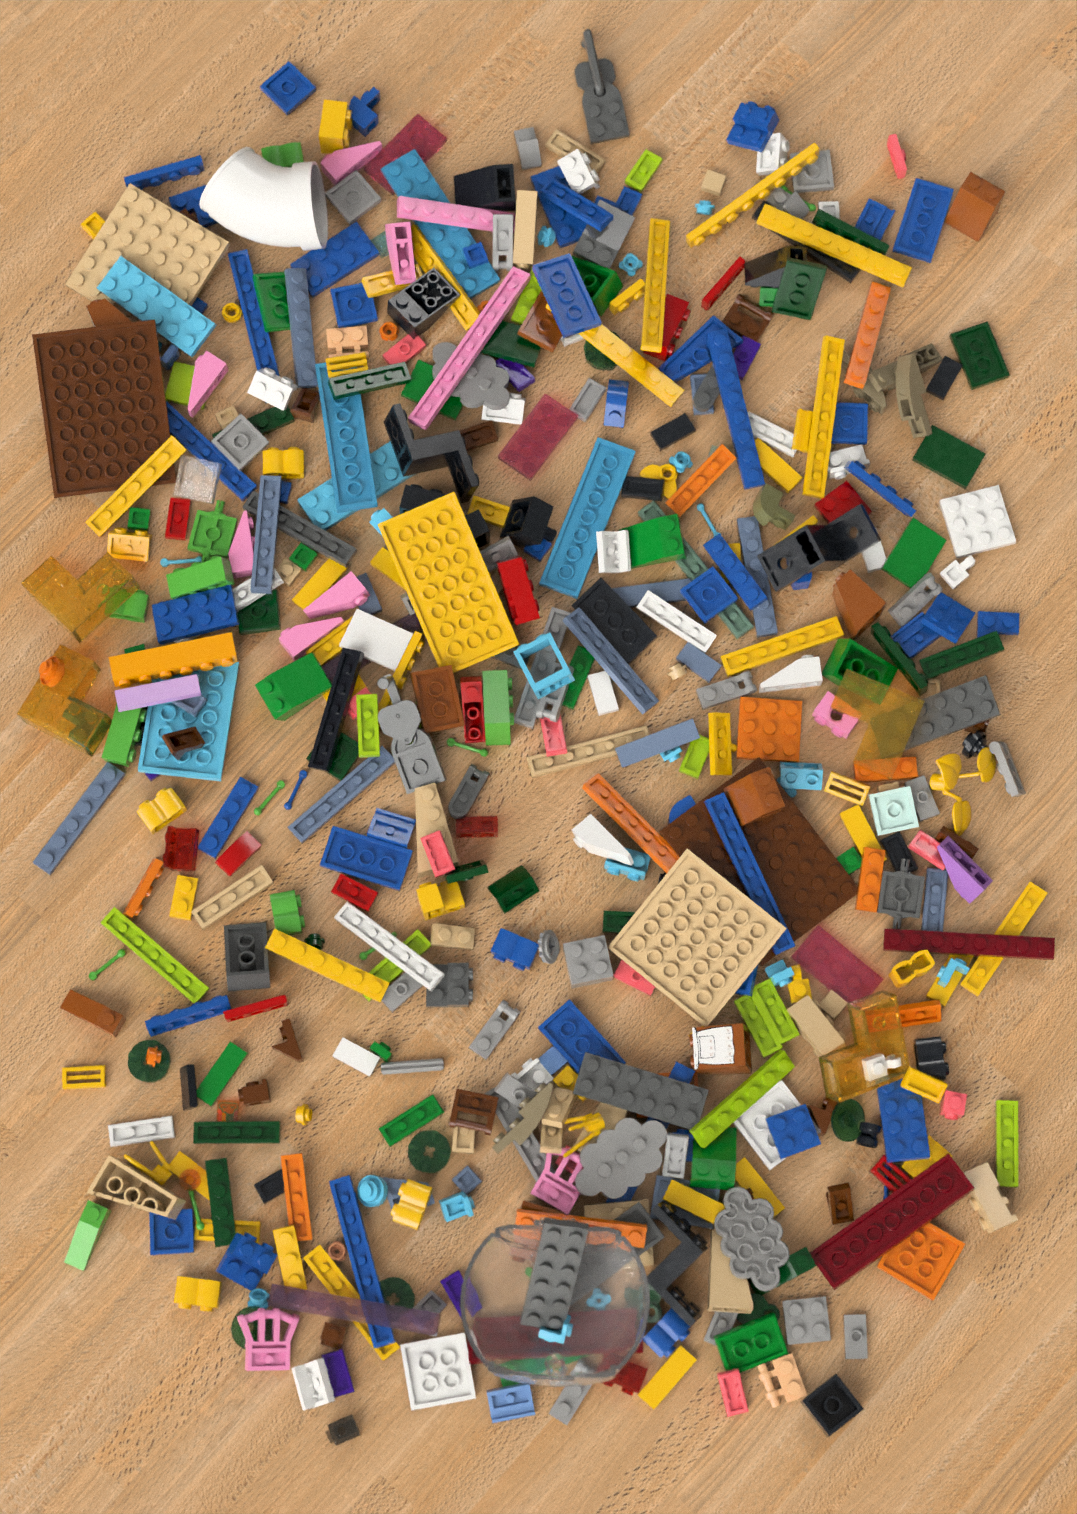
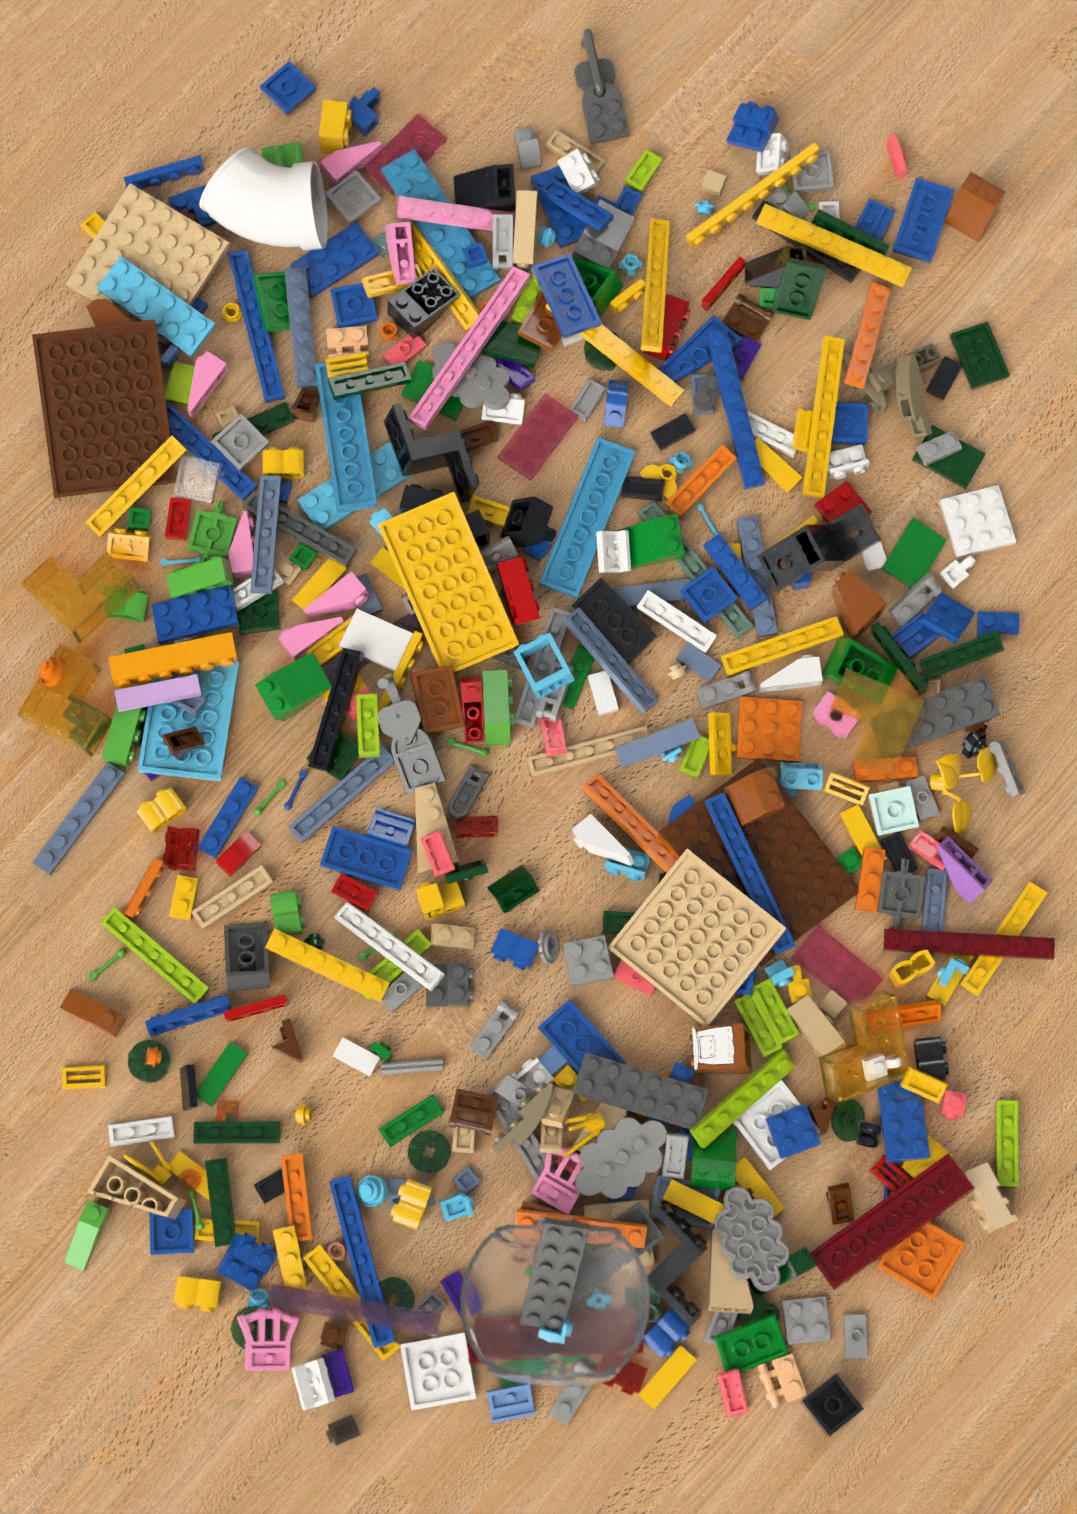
(255, 1093): reddish brown brick -> none
(272, 388): white bracket -> none
(767, 509): olive brick -> none
(887, 493): blue plate -> none
(939, 448): none -> light grey plate

